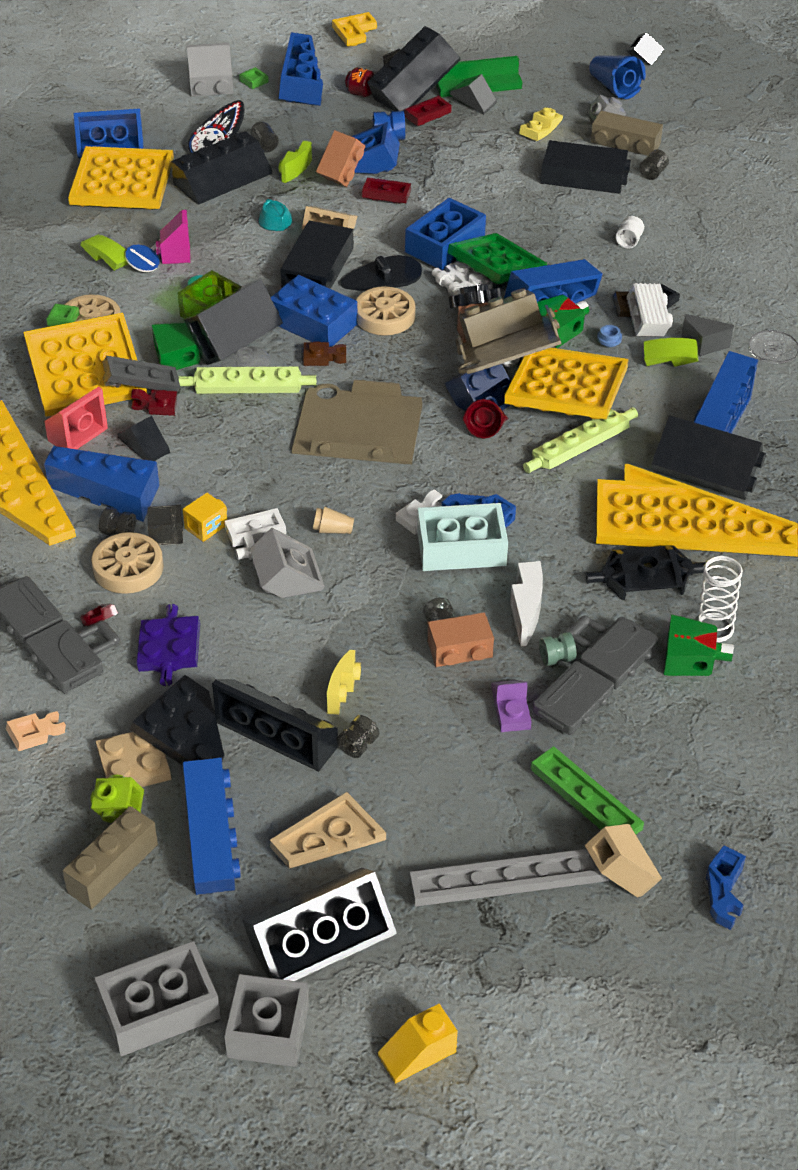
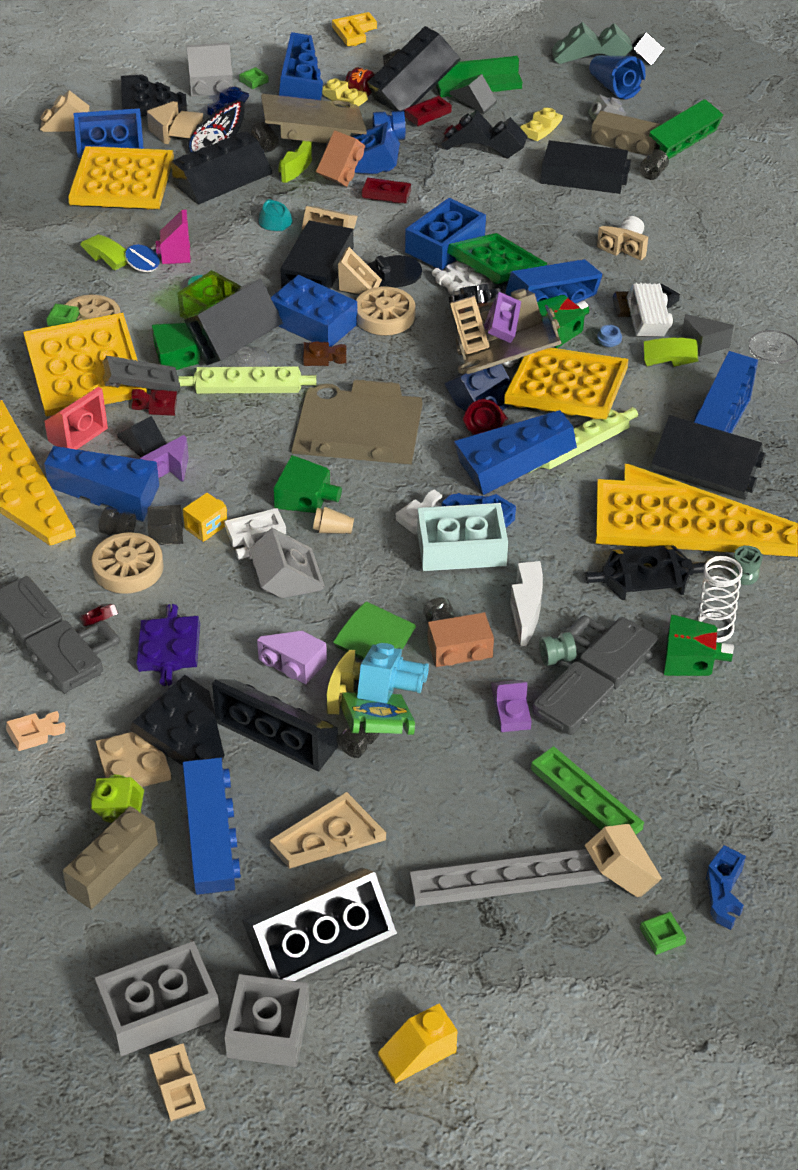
(61, 116): none -> tan slope
(145, 95): none -> black plate
(161, 119): none -> tan slope
(171, 458): none -> medium lavender slope
(176, 1082): none -> tan slope
(185, 124): none -> tan slope
(226, 97): none -> clear blue slope
(293, 653): none -> lavender slope
(304, 486): none -> green torso
(311, 118): none -> dark tan piece
(339, 91): none -> light yellow slope
(355, 274): none -> tan slope
(373, 626): none -> bright green slope
(377, 716): none -> bright green container
(386, 670): none -> medium azure brick
(474, 128): none -> black arch
(478, 345): none -> tan slope
(503, 317): none -> medium lavender slope
(515, 449): none -> blue wedge
(584, 42): none -> sand green arch
(622, 240): none -> tan slope
(663, 933): none -> bright green tile
(687, 128): none -> green panel
(750, 561): none -> sand green wheel

